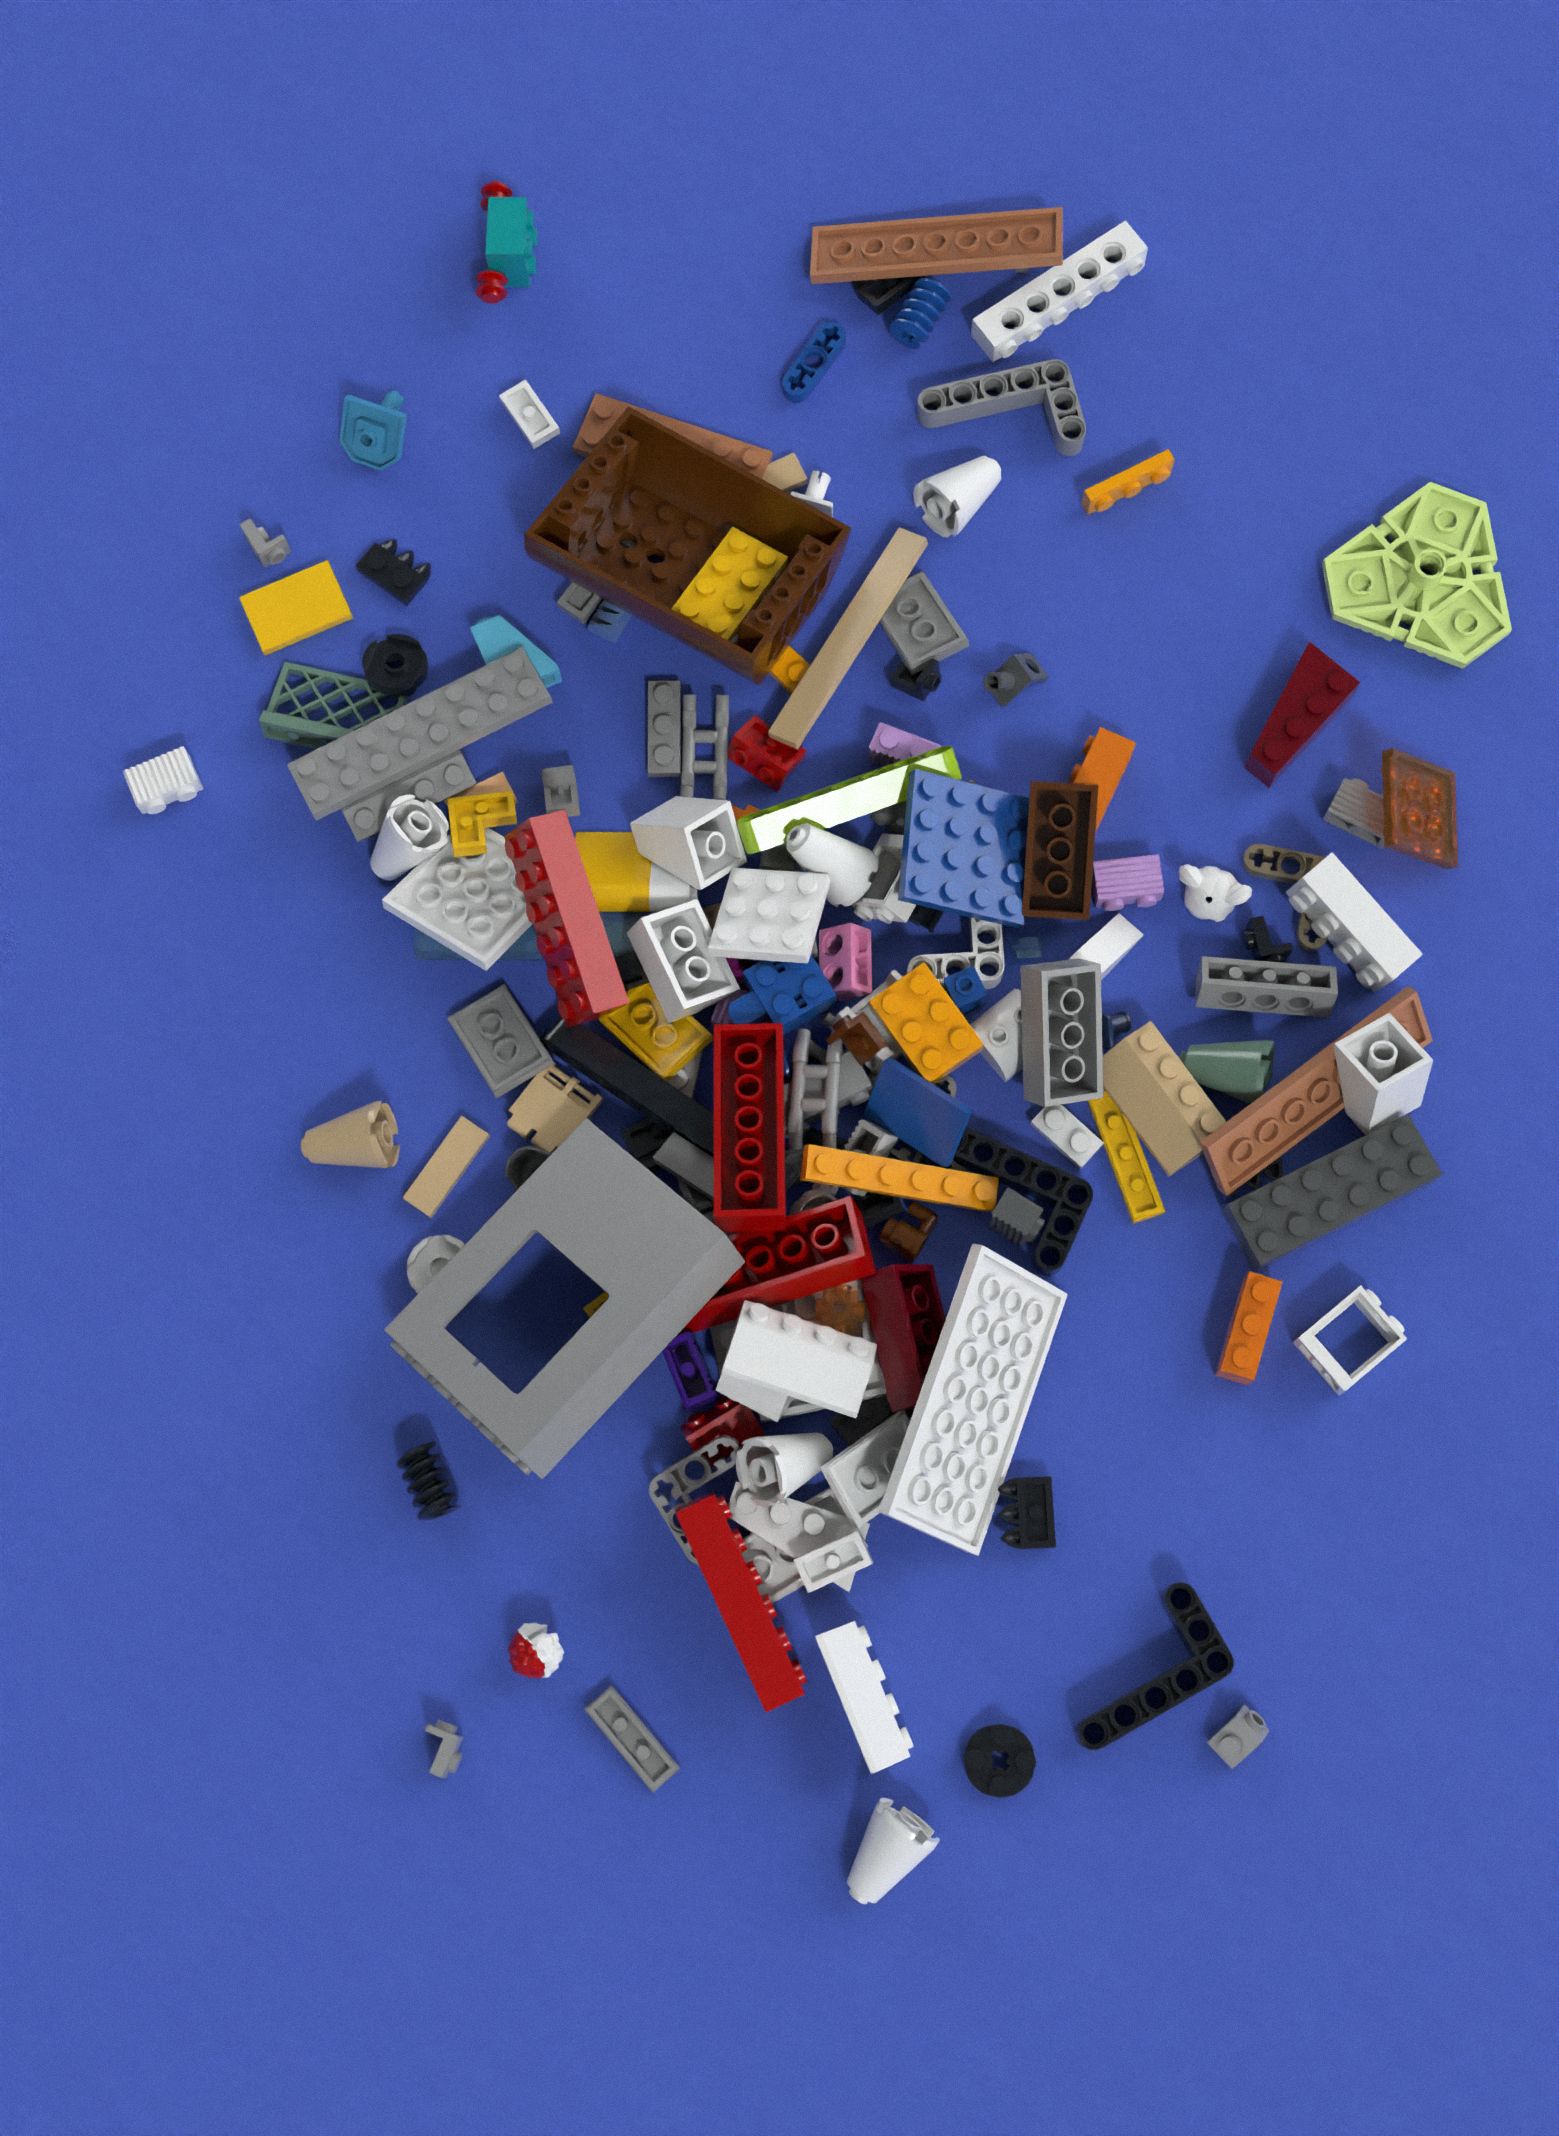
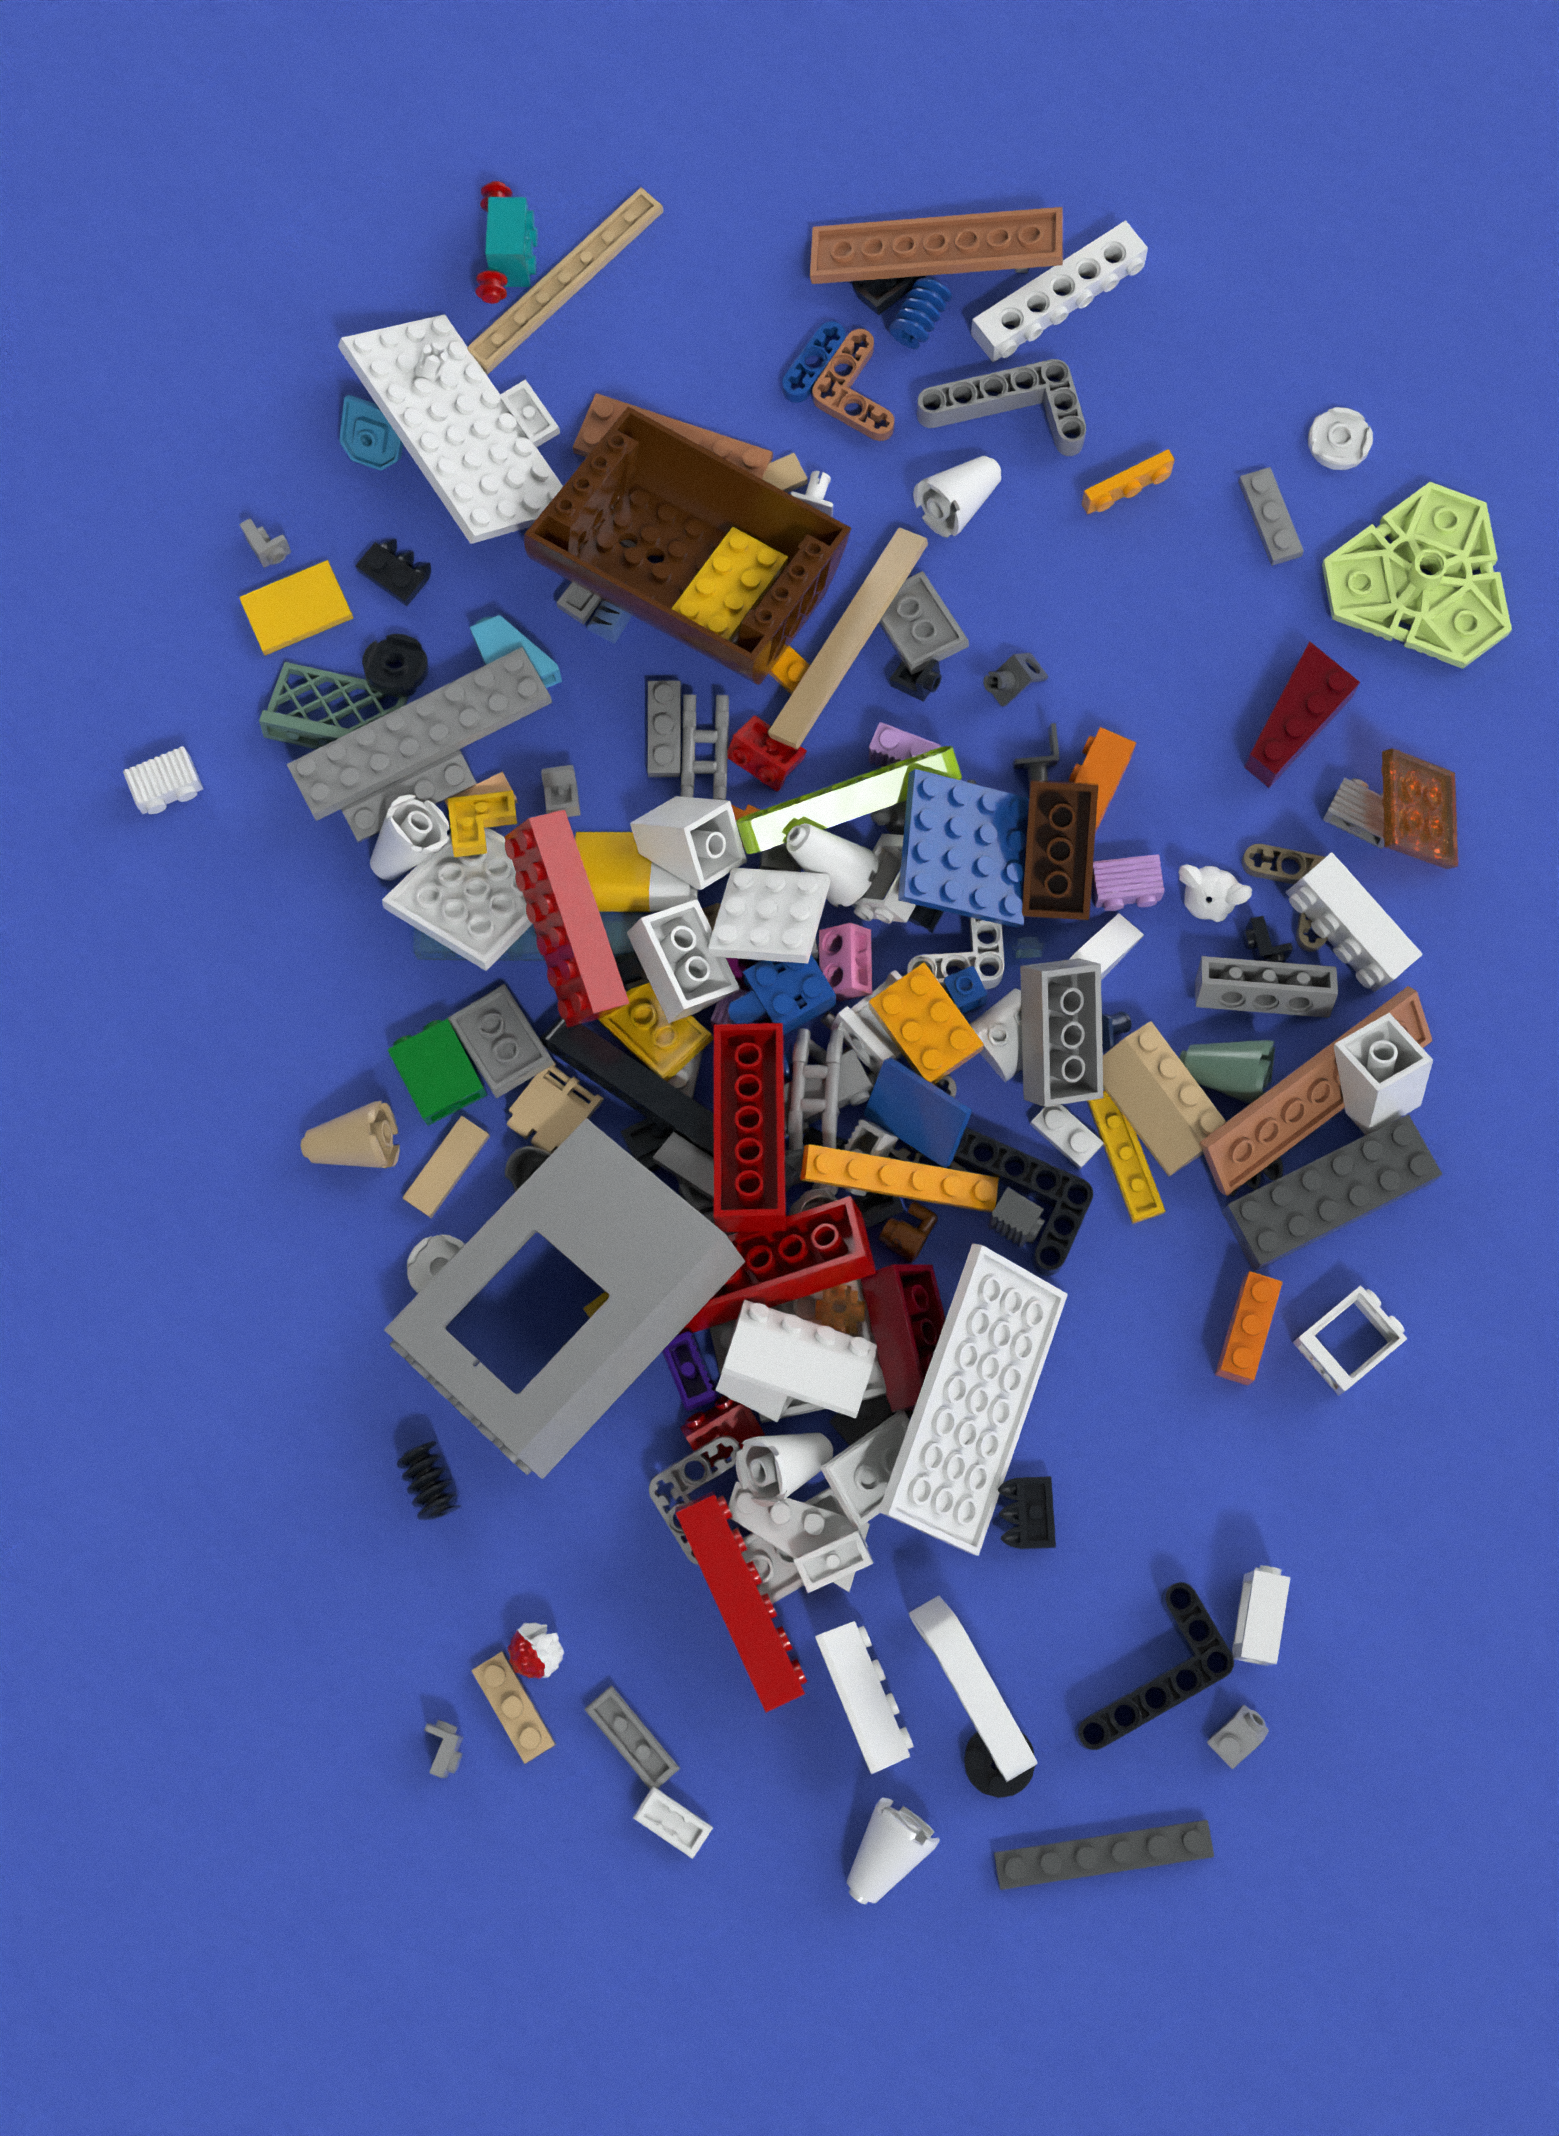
(436, 1071): none -> green panel
(454, 425): none -> white plate
(513, 1707): none -> tan plate
(565, 280): none -> tan tile
(672, 1822): none -> white plate
(843, 395): none -> nougat beam
(859, 1037): reddish brown bracket -> none
(974, 1687): none -> white beam
(1038, 766): none -> dark grey bracket
(1103, 1854): none -> dark grey plate
(1261, 1616): none -> white window
(1270, 516): none -> light grey plate
(1340, 438): none -> white tile

